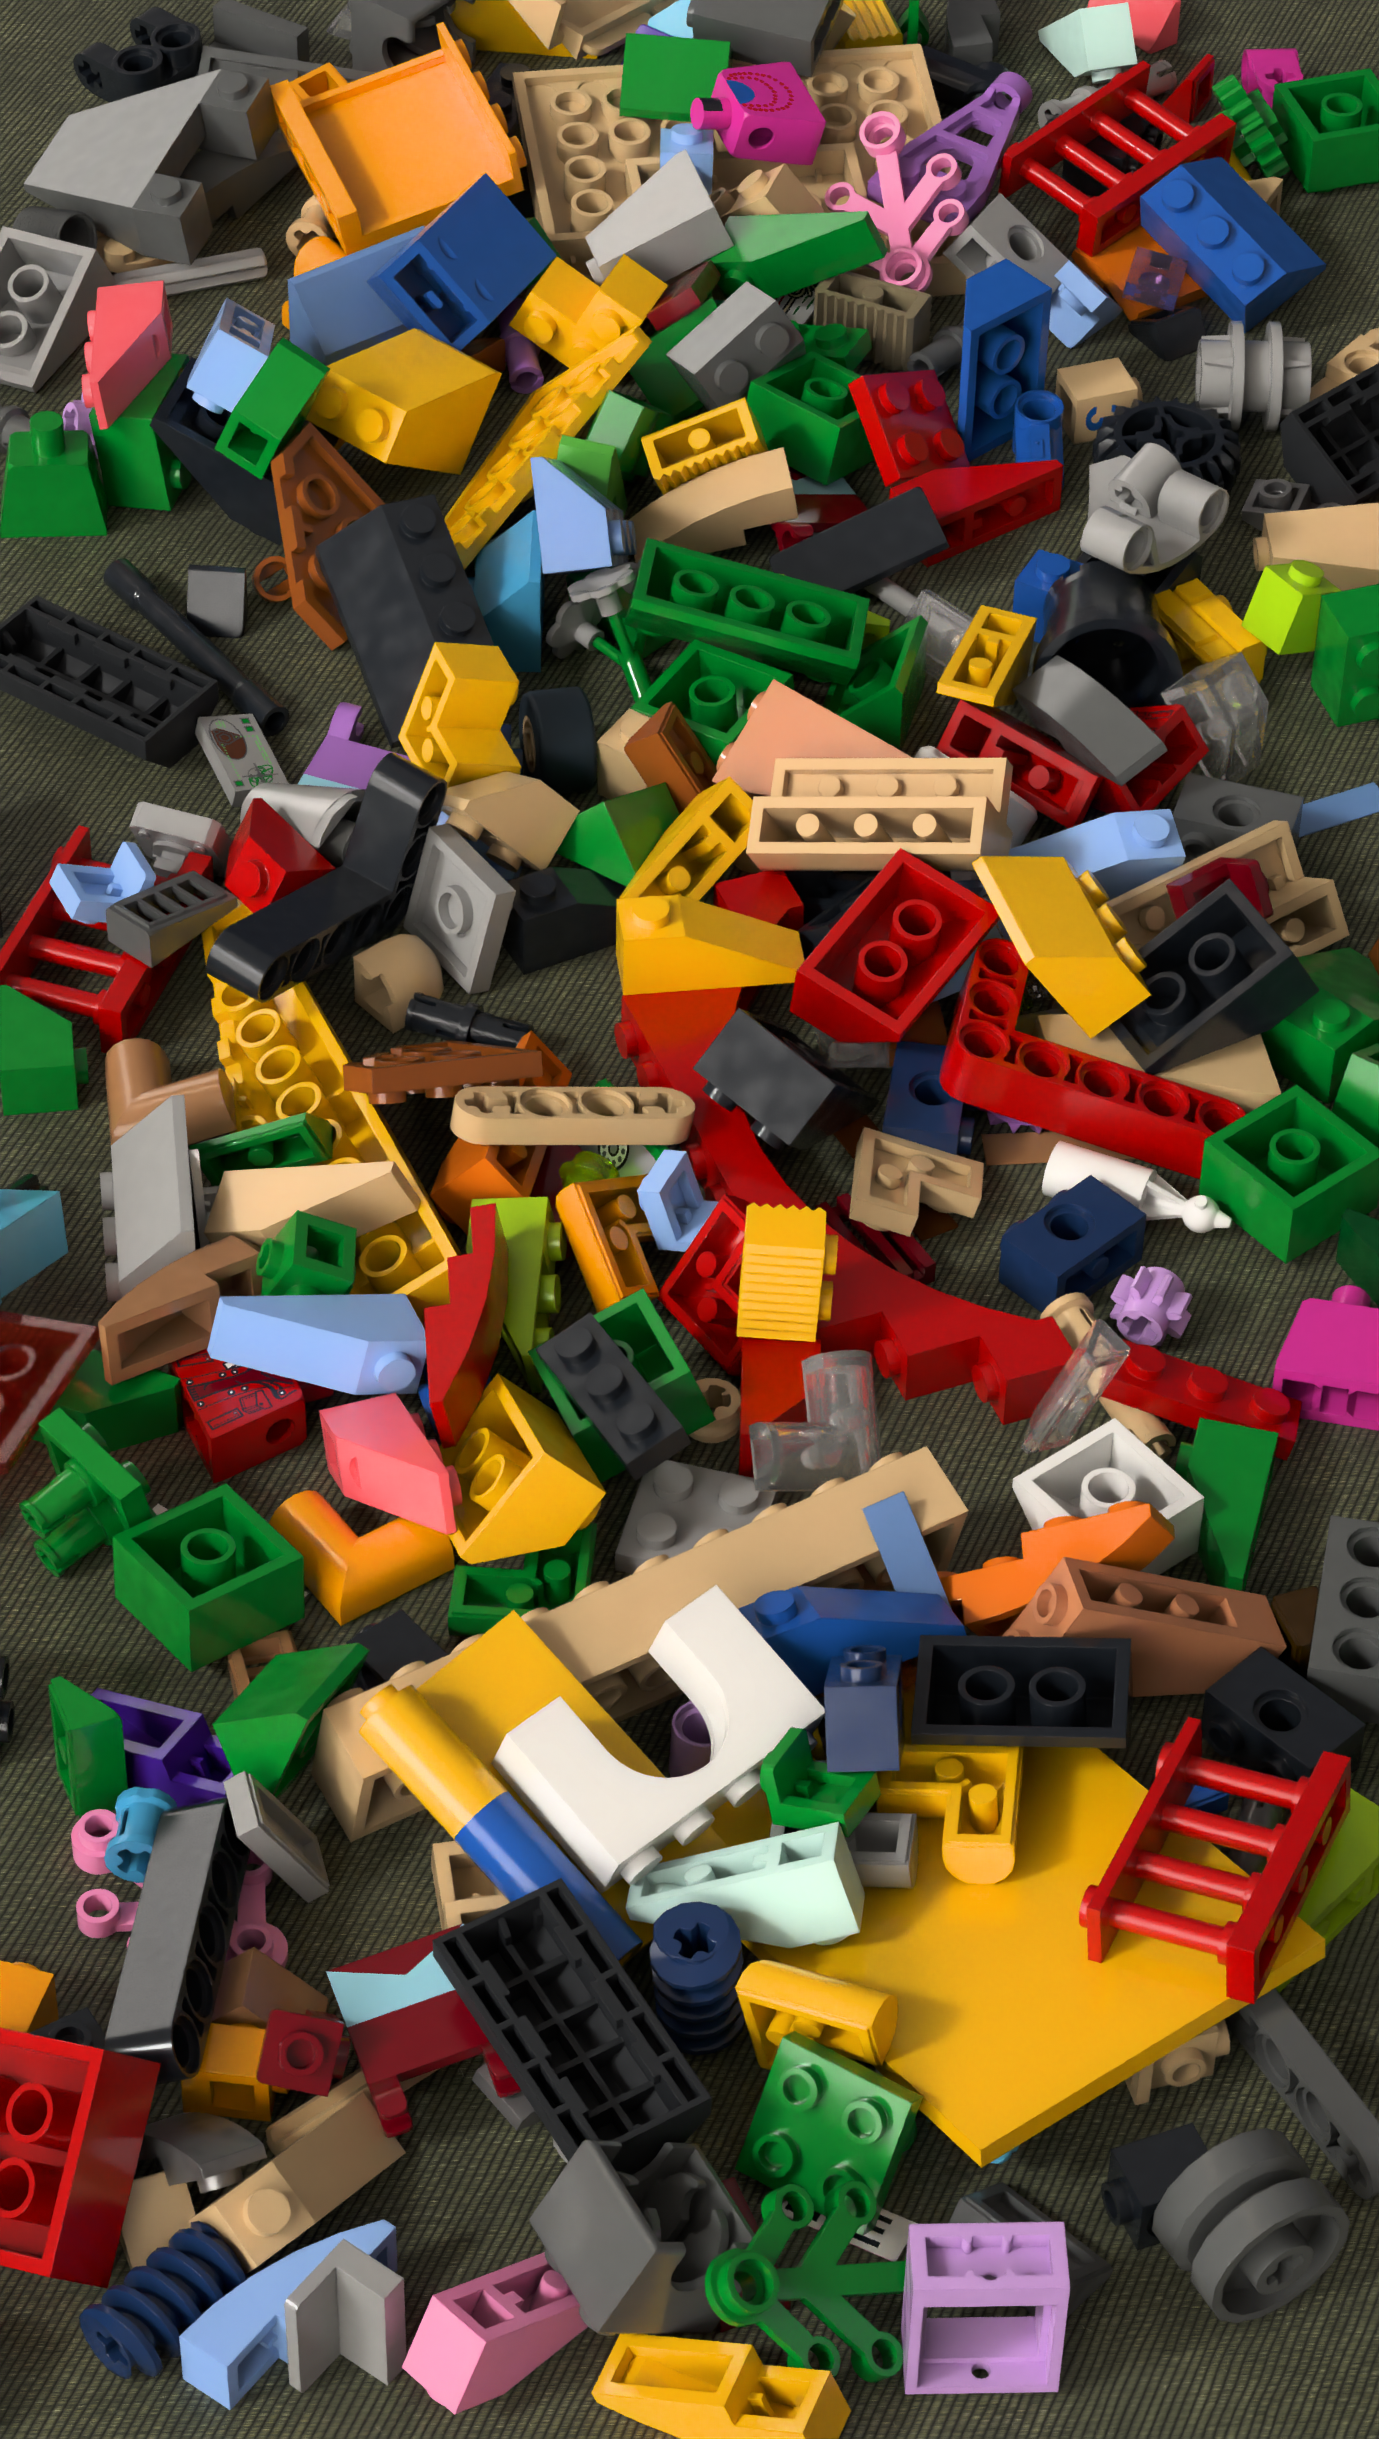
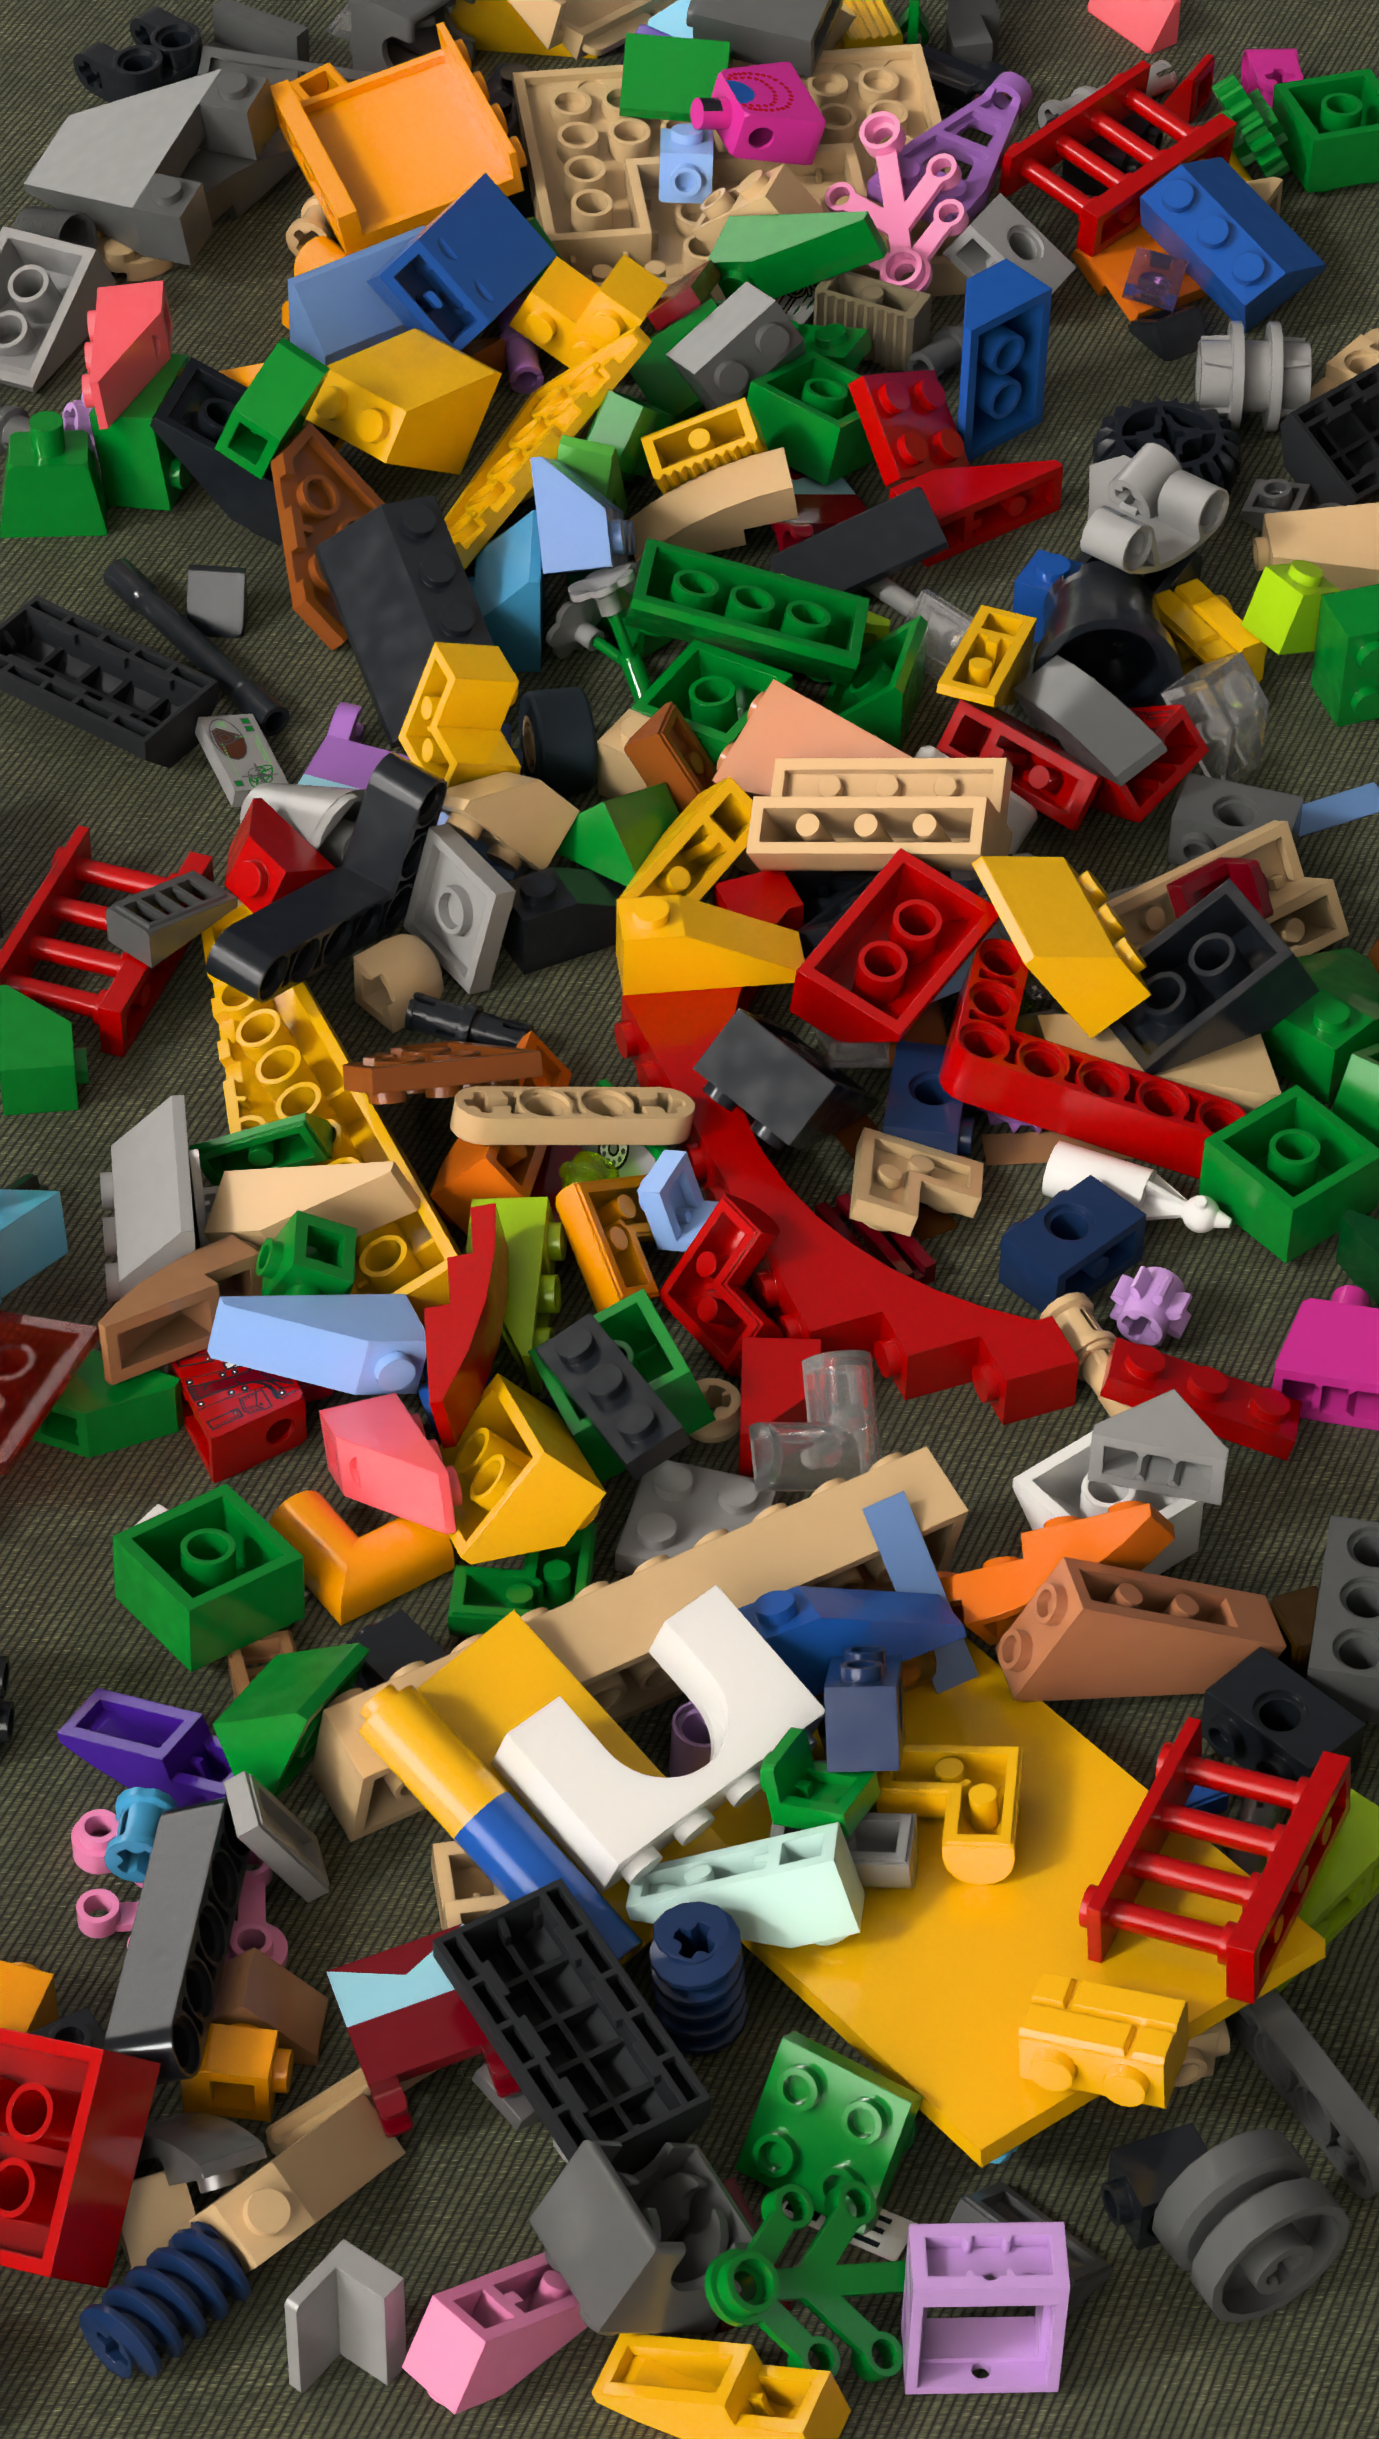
(86, 1499): green plate -> none
(87, 1747): green slope -> none
(91, 890): light blue bracket -> none
(141, 1081): medium nougat brick -> none
(171, 834): light grey piece -> none
(203, 273): light grey axle -> none
(230, 357): light blue slope -> none
(247, 2327): light blue slope -> none
(266, 570): dark orange hinge -> none
(303, 2051): dark red bracket -> none
(661, 226): slope -> none
(783, 1273): yellow brick -> none
(820, 2007): yellow brick -> none
(1023, 1691): black slope -> none
(1038, 427): blue piece -> none
(1076, 1389): clear slope -> none
(1079, 306): light blue slope -> none
(1093, 41): light aqua slope -> none
(1093, 393): tan brick -> none
(1103, 2040): none -> yellow brick
(1116, 848): light blue slope -> none
(1160, 1451): none -> light grey slope
(1234, 1474): green slope -> none

